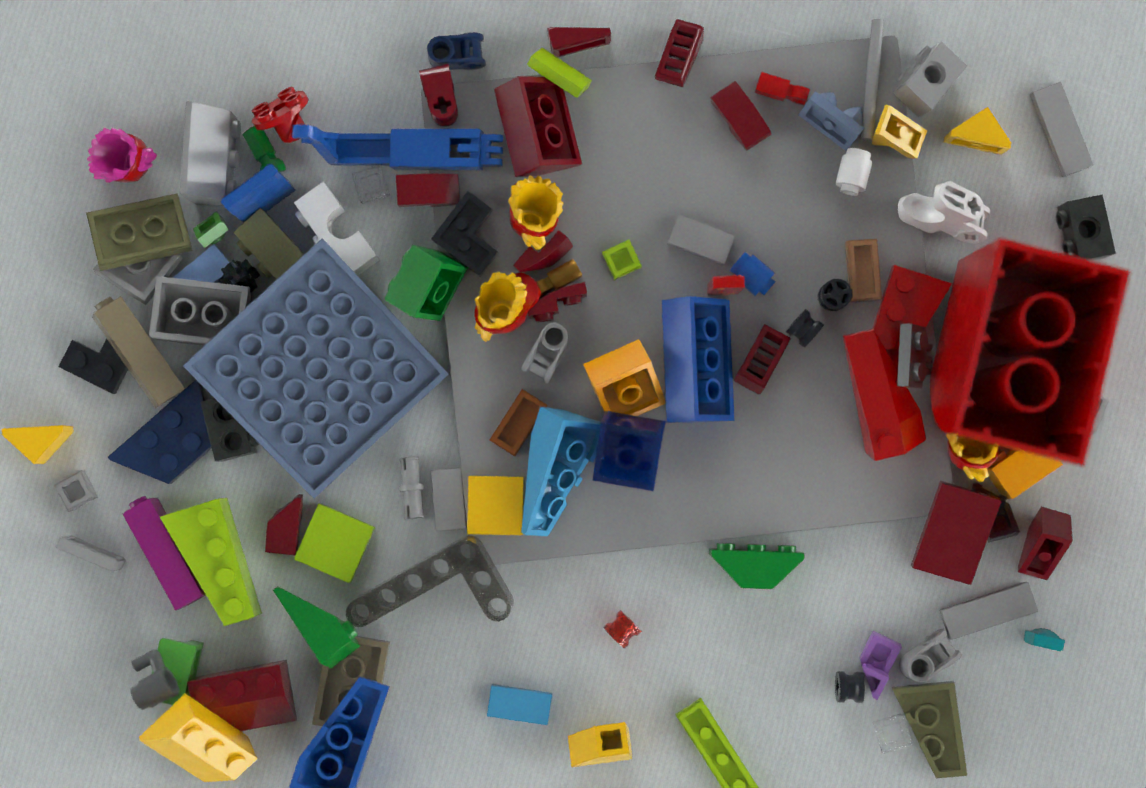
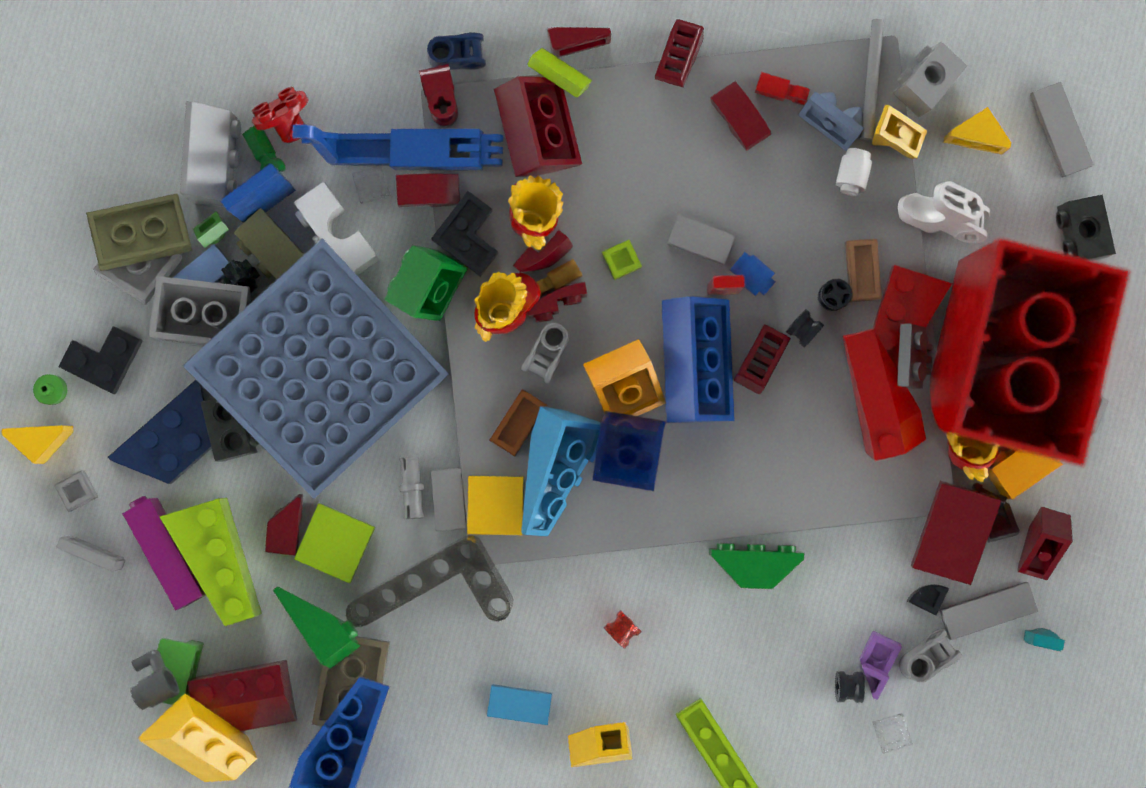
(50, 389): none -> bright green tile
(119, 156): dark pink hair -> none
(137, 351): dark tan brick -> none
(929, 597): none -> black tile
(936, 724): olive wing -> none

